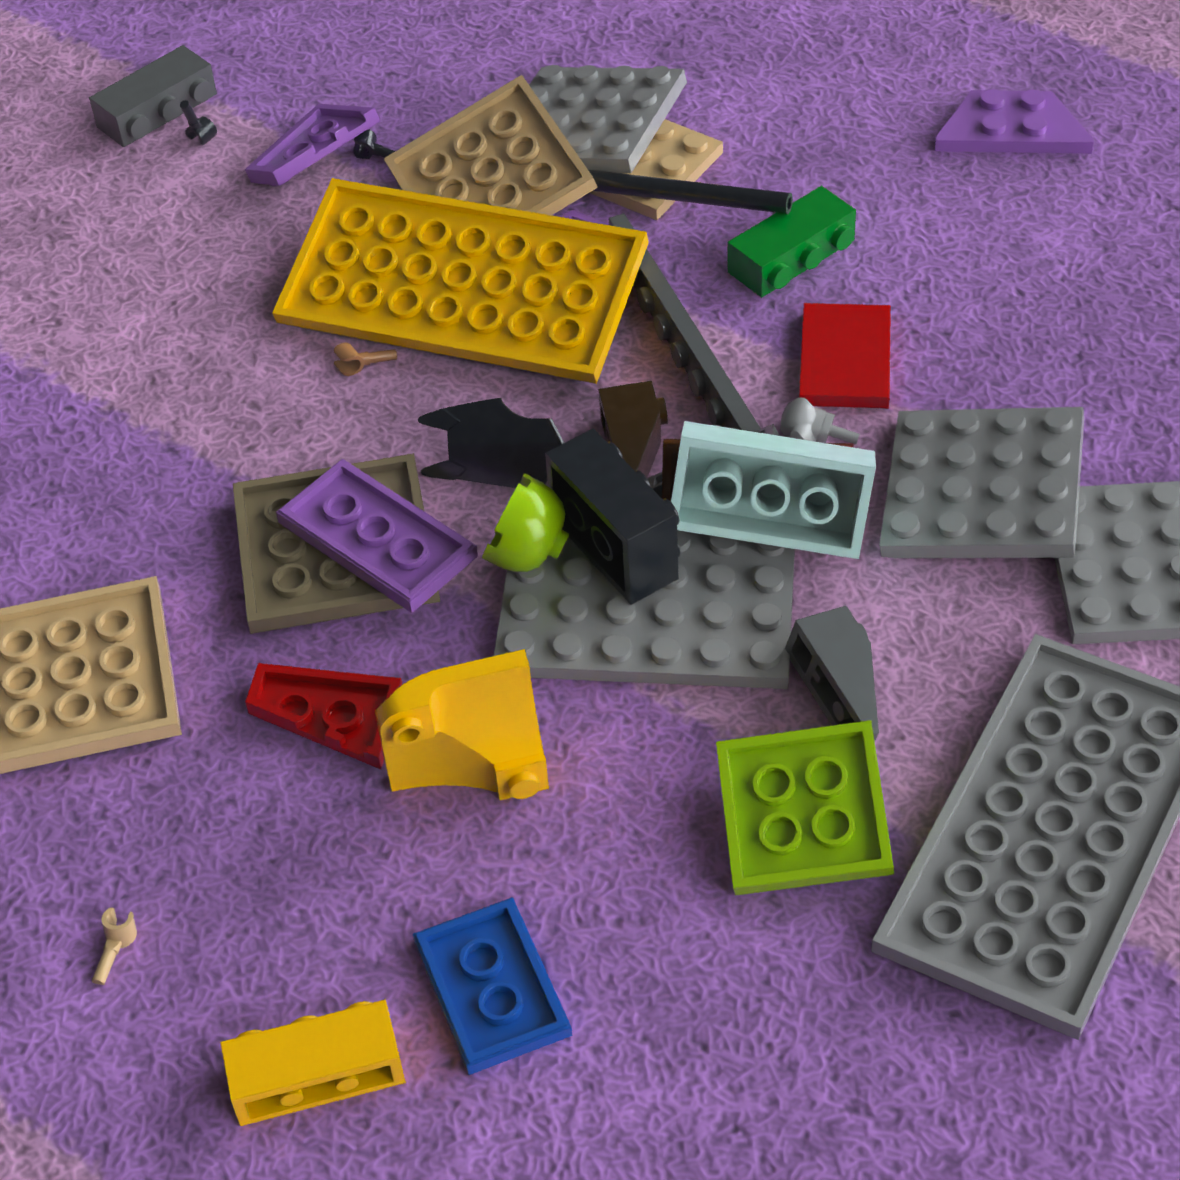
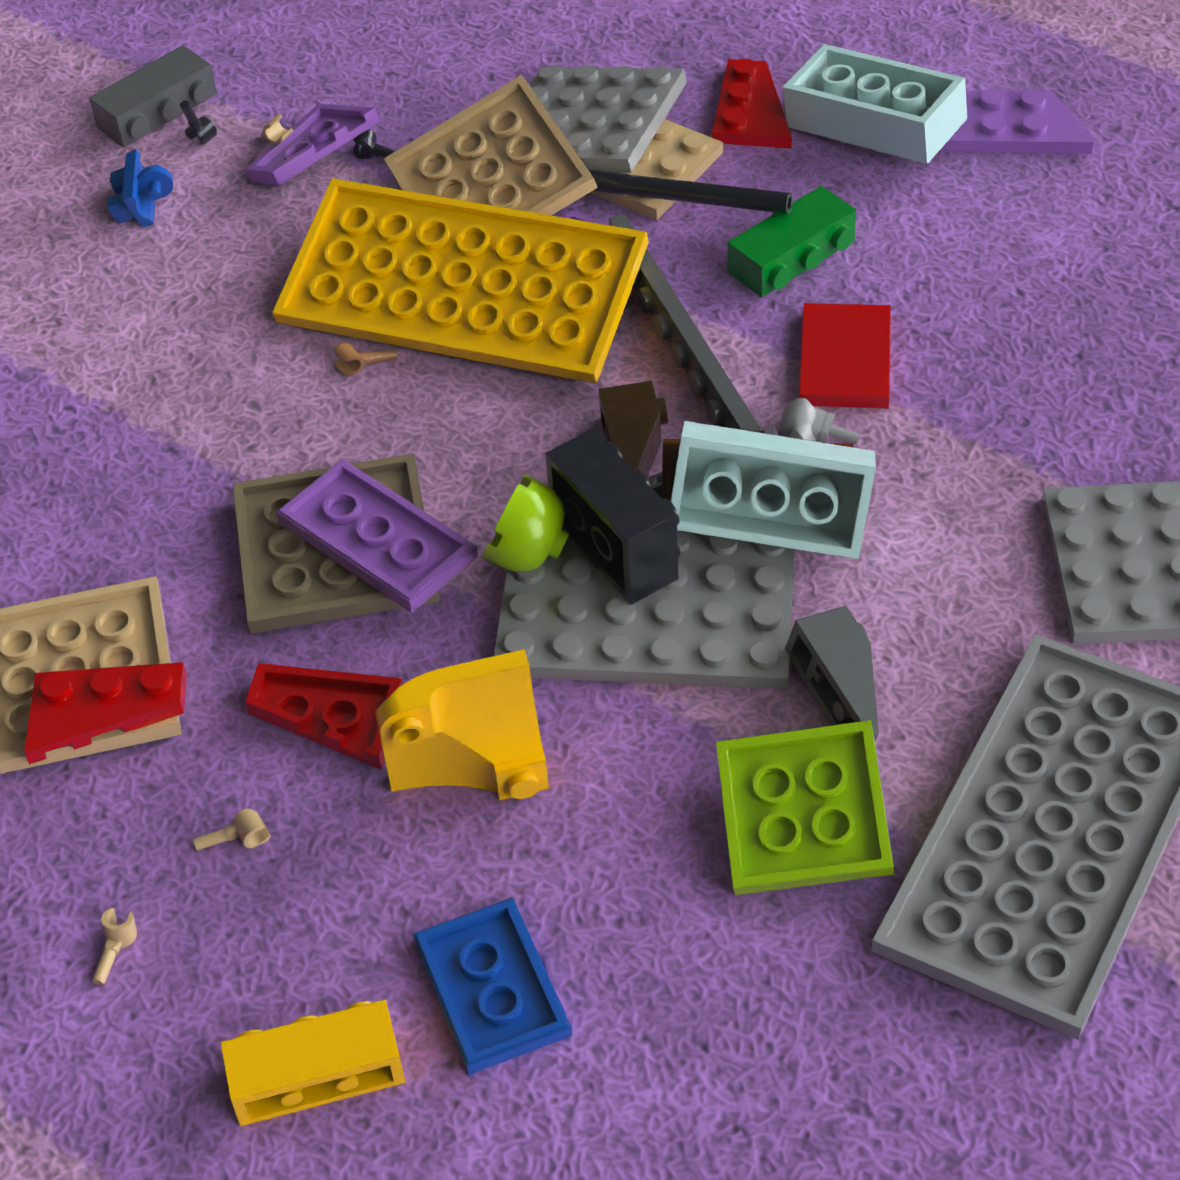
(89, 702): none -> red wing
(138, 190): none -> blue hips
(245, 824): none -> tan hand
(274, 131): none -> tan hand
(492, 443): black shield -> none
(750, 107): none -> red wing
(875, 103): none -> light aqua brick
(984, 484): light grey plate -> none

